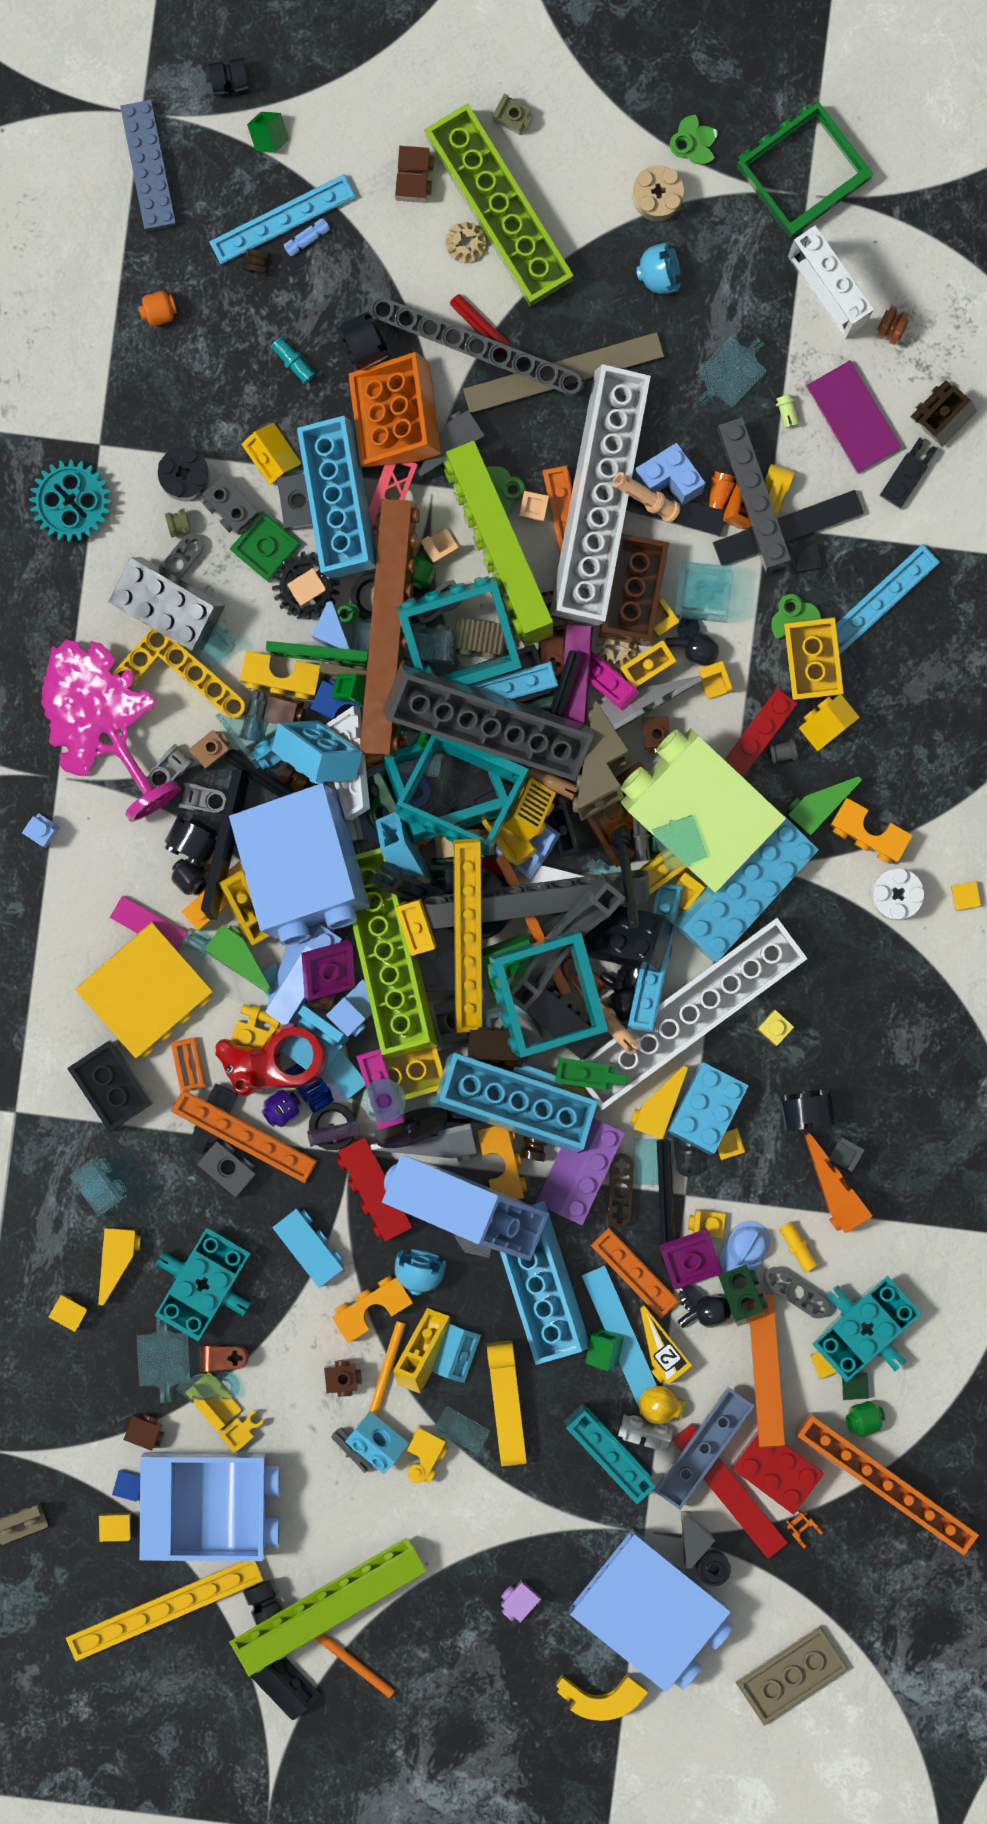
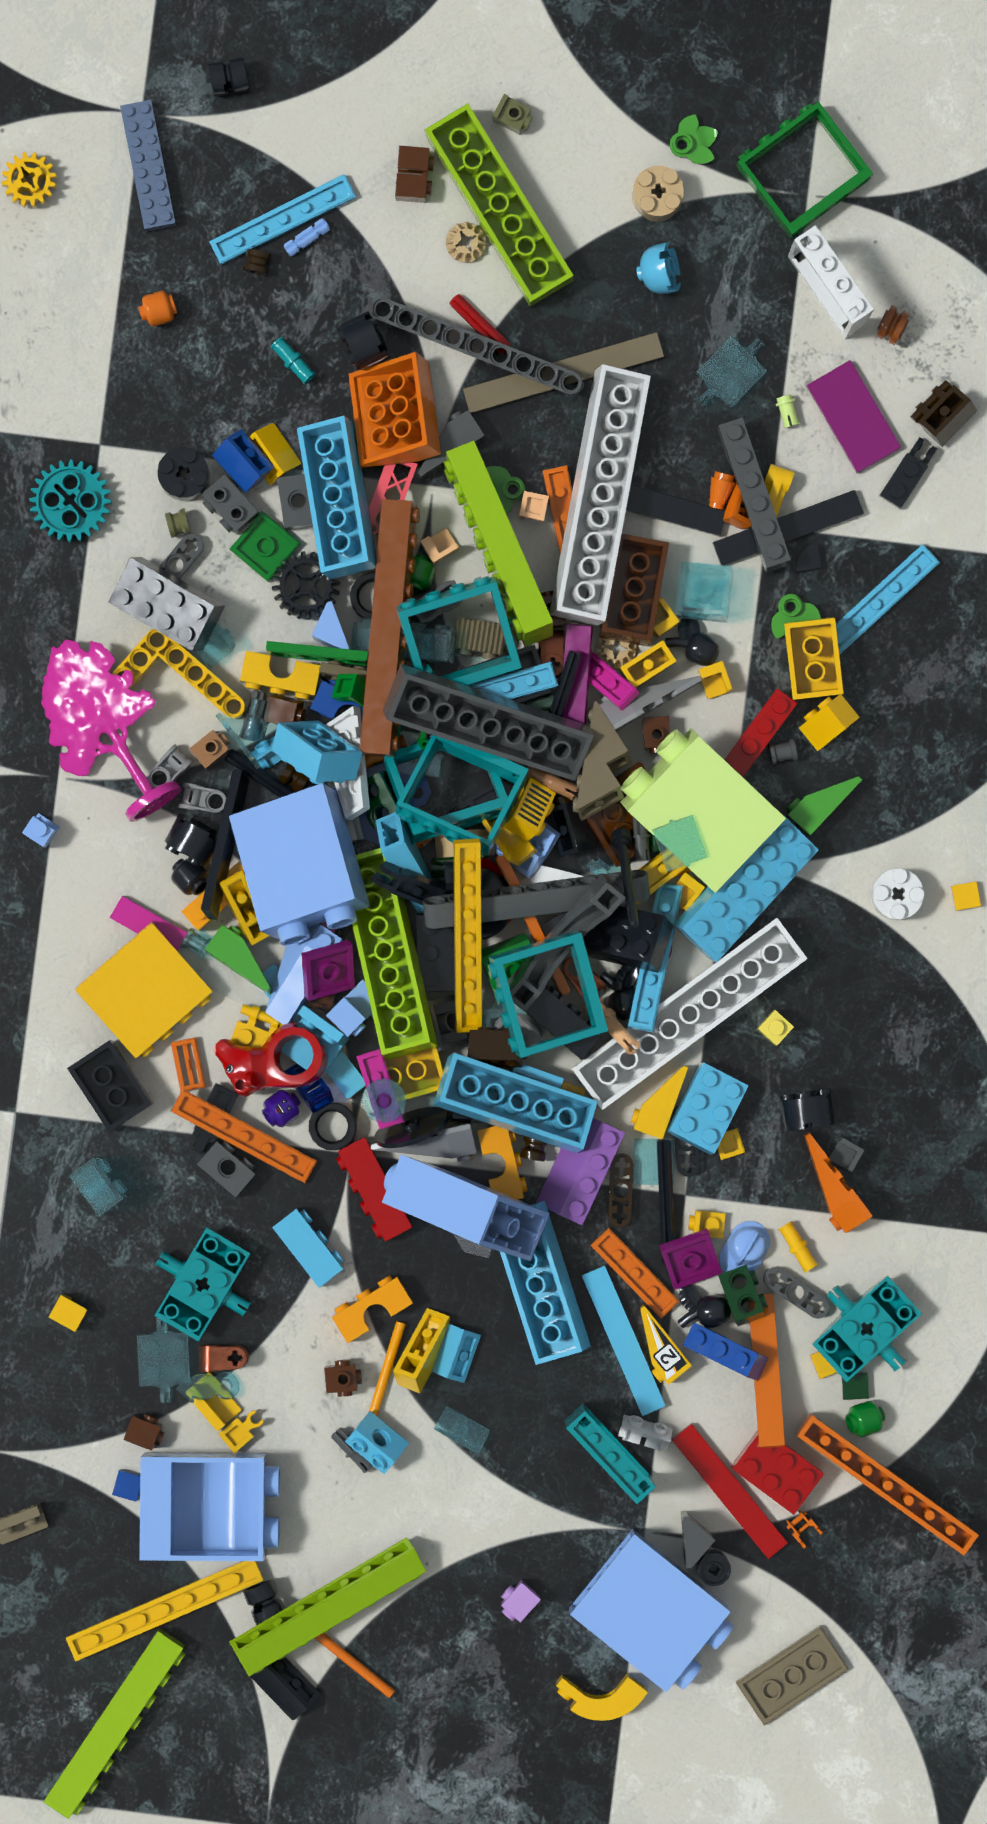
(37, 174): none -> yellow gear
(114, 1723): none -> lime brick
(115, 1526): yellow panel -> none
(118, 1252): yellow slope -> none
(243, 460): none -> blue brick
(268, 131): green panel -> none
(306, 587): light nougat panel -> none
(333, 1133): clear purple pin -> none
(352, 617): green pin -> none
(415, 927): yellow panel -> none
(419, 1271): medium azure cylinder -> none
(428, 1448): yellow brick -> none
(506, 1403): yellow beam -> none
(588, 1074): green hinge -> none
(604, 1350): green panel -> none
(654, 501): light nougat pin -> none
(660, 1405): yellow piece -> none
(673, 471): light blue brick -> none
(704, 1448): sand blue piece -> none
(725, 1351): none -> blue arch
(849, 823): light orange arch -> none

